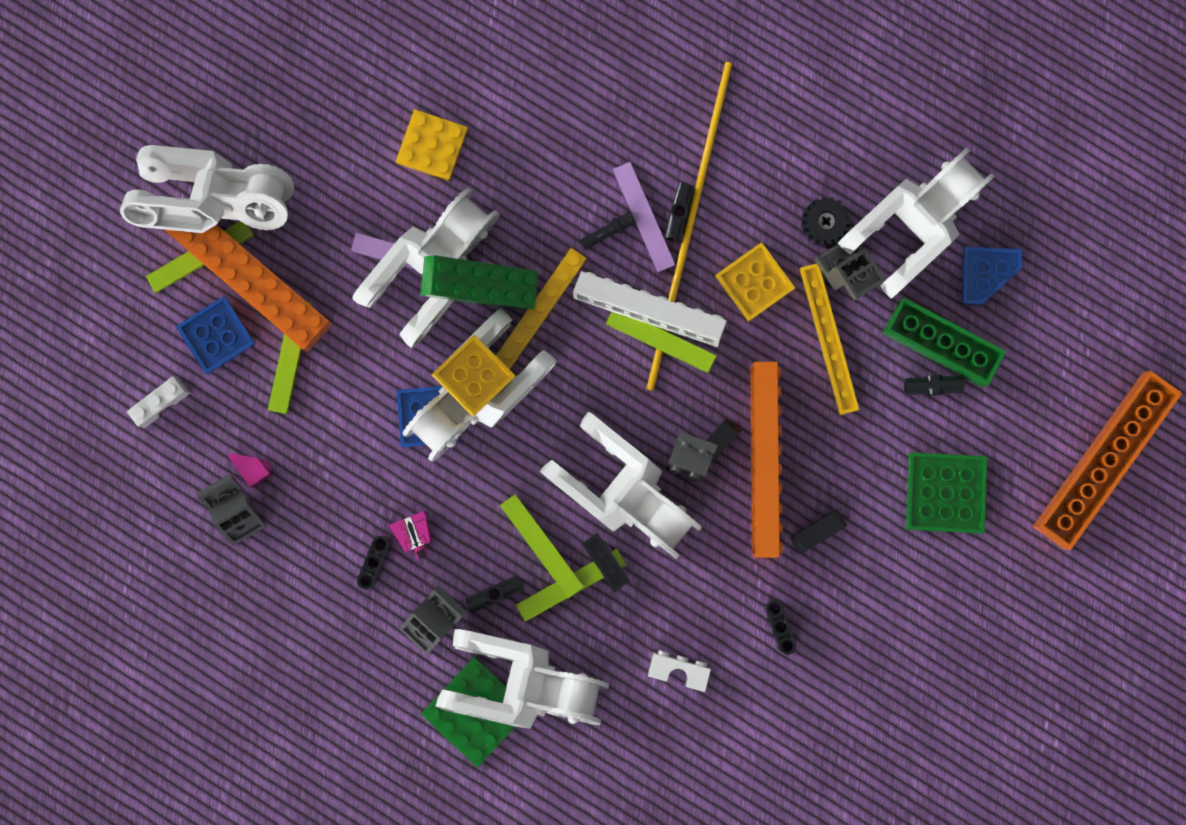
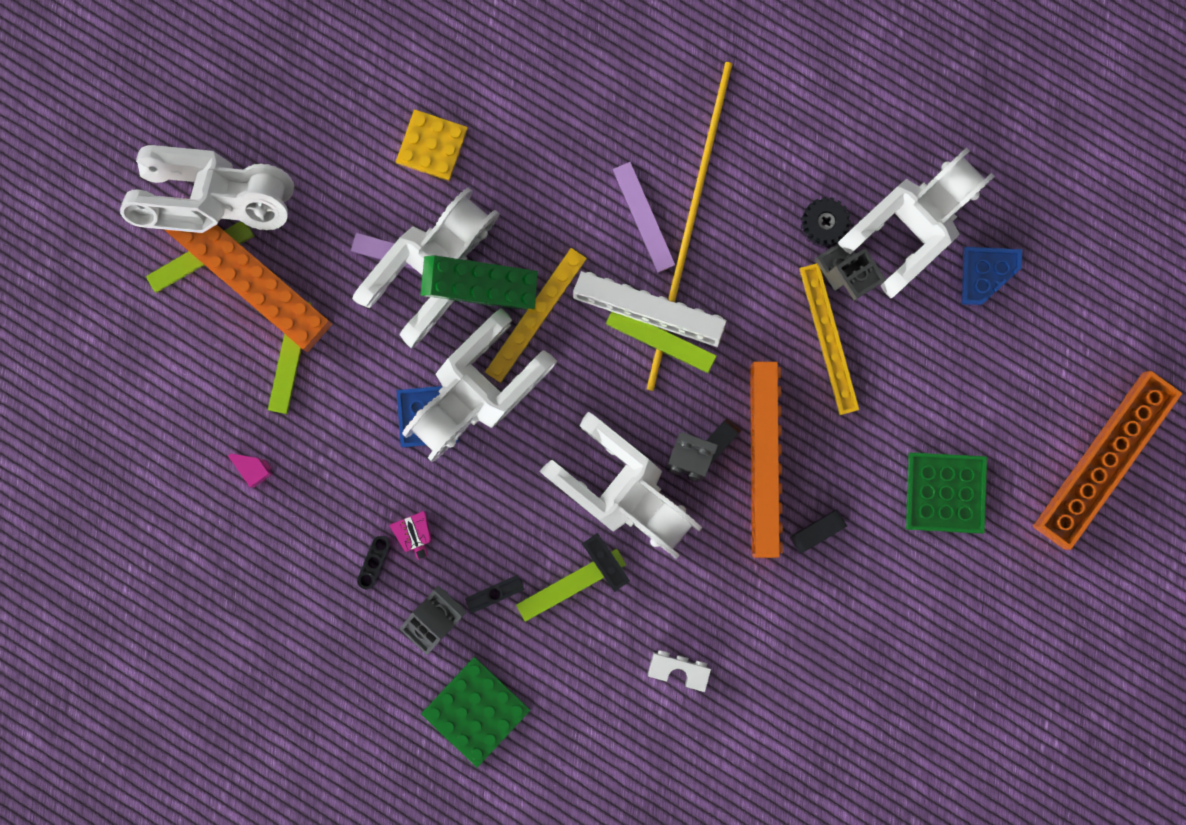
(167, 394): white arch -> none
(215, 335): blue plate -> none
(231, 509): dark grey bracket -> none
(473, 375): yellow plate -> none
(530, 689): white arm -> none
(541, 546): lime tile -> none
(618, 228): black pin -> none
(681, 201): black piece -> none
(754, 282): yellow plate -> none
(786, 634): black beam -> none
(934, 385): black piece -> none
(943, 342): green brick -> none

